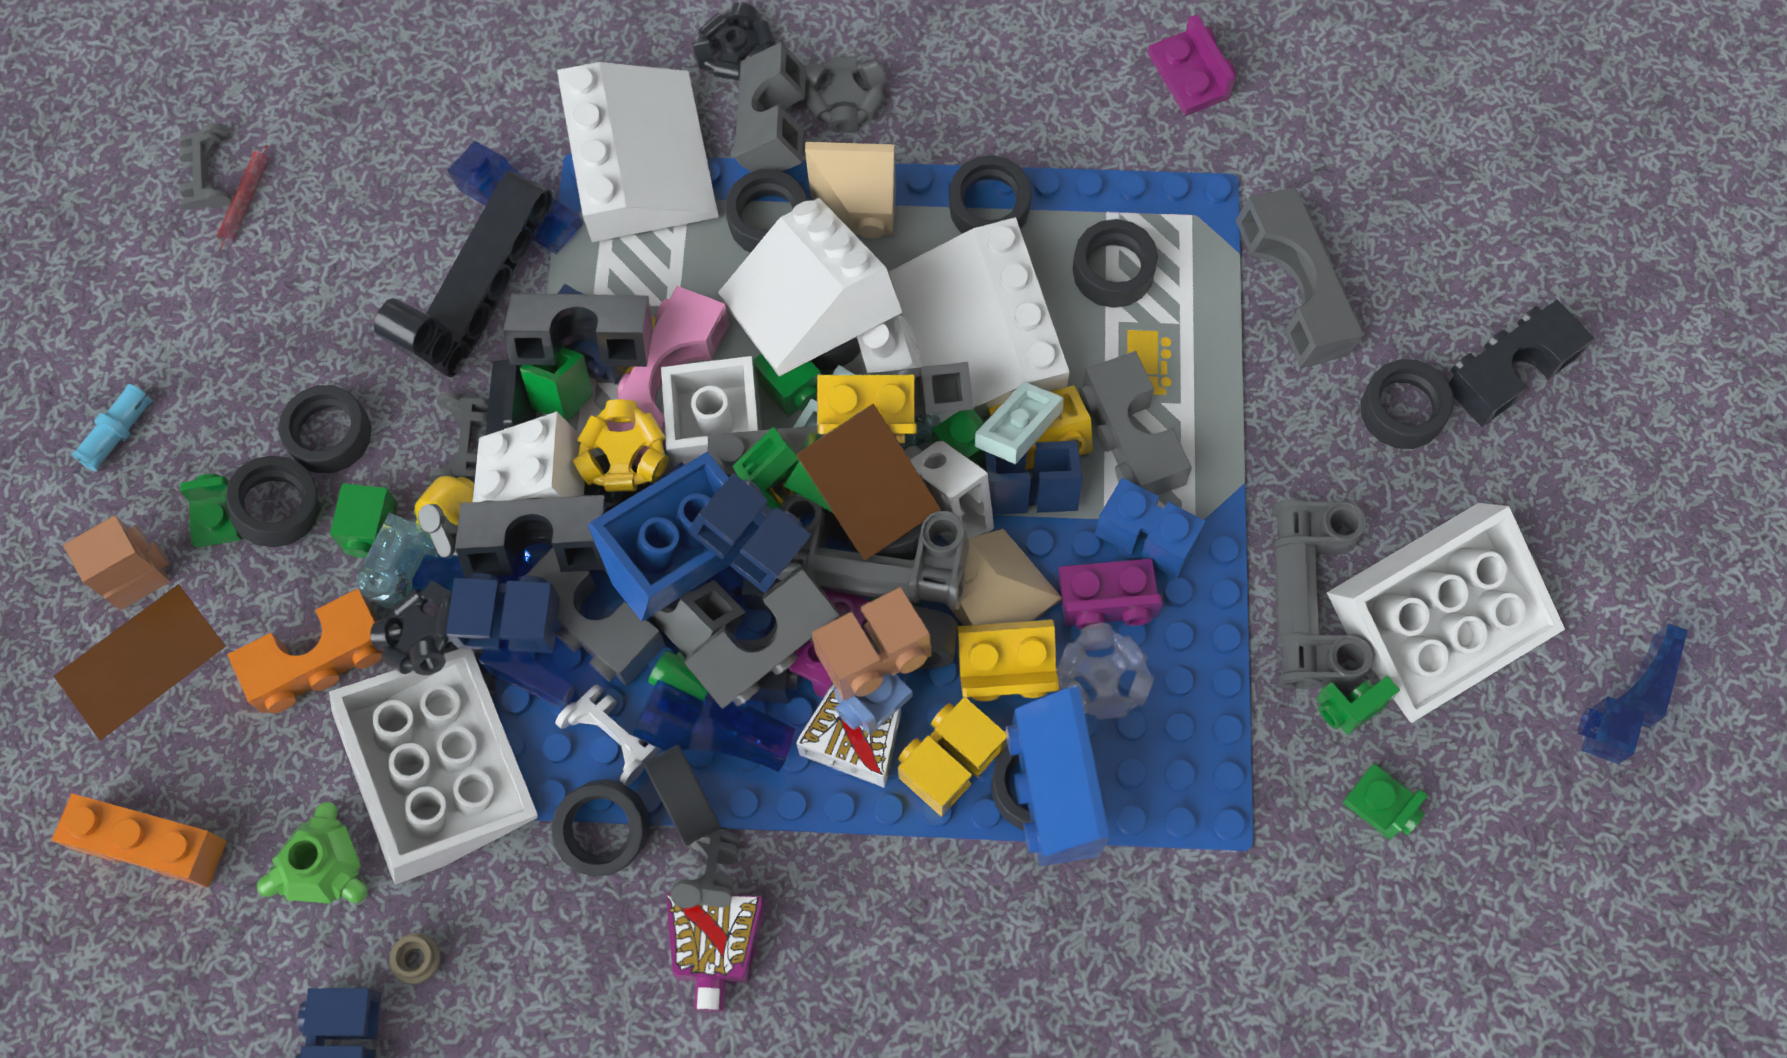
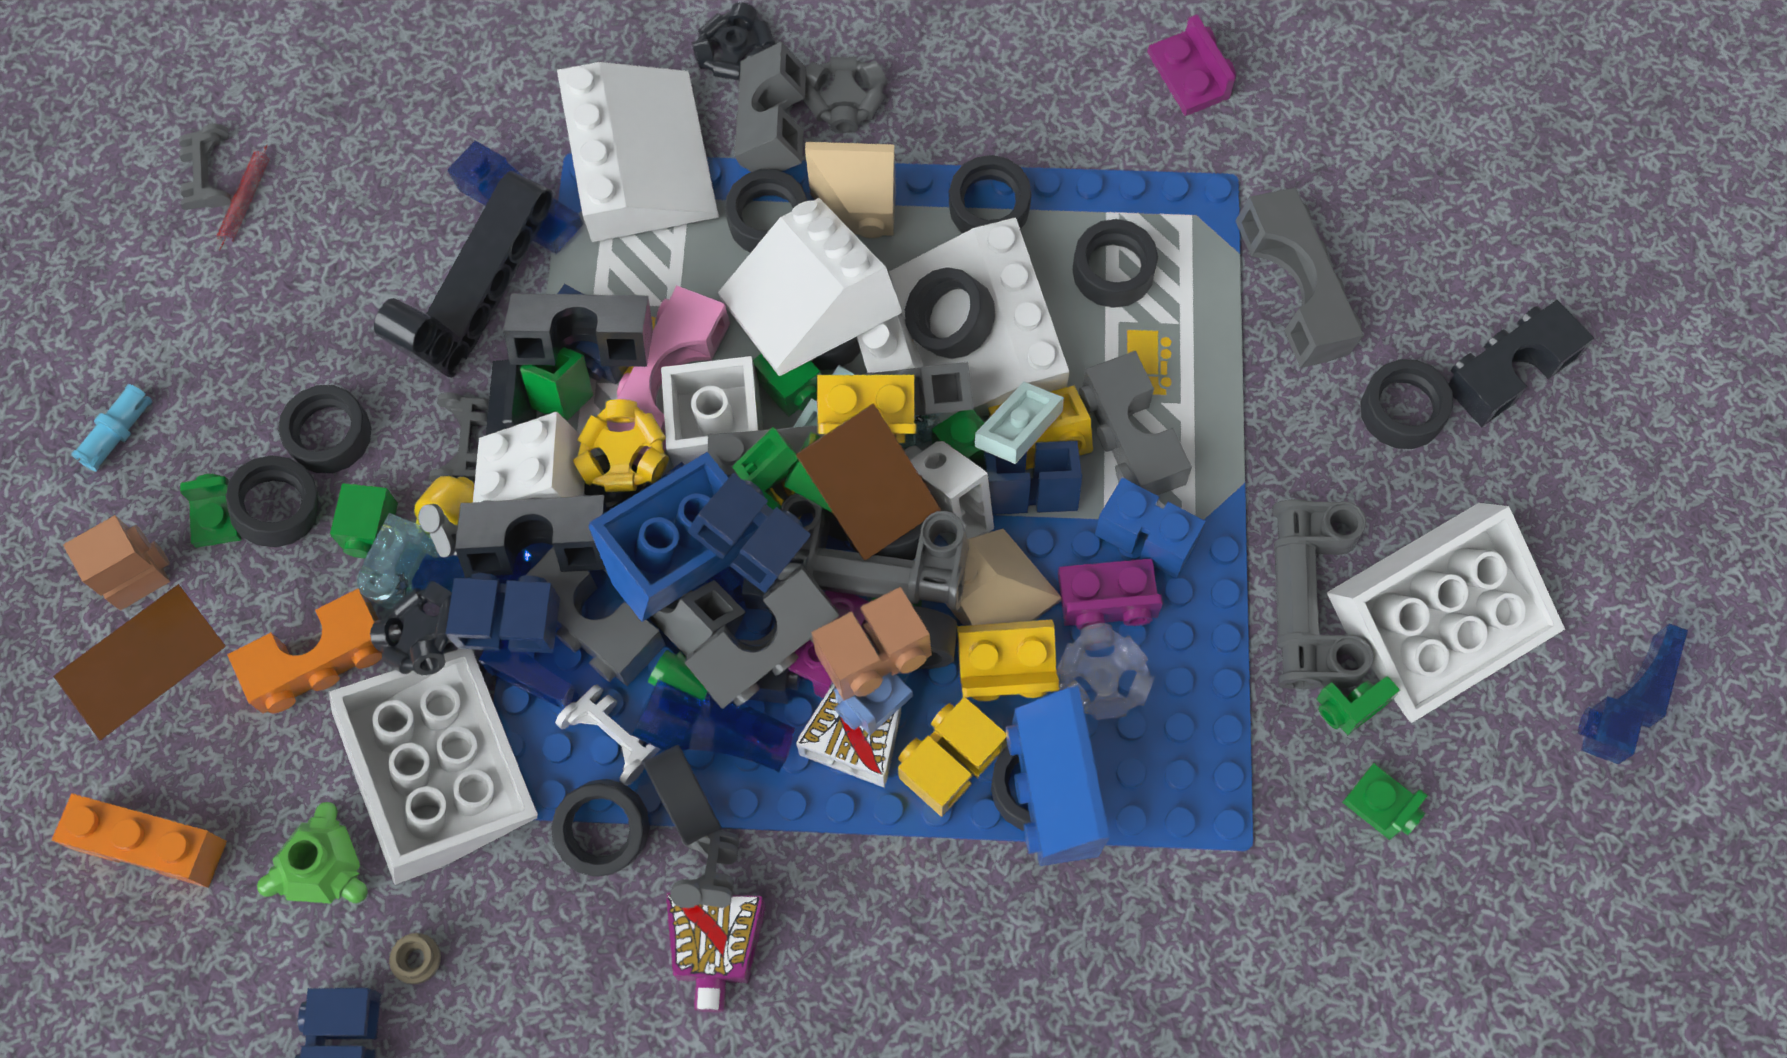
(926, 295): none -> black tyre

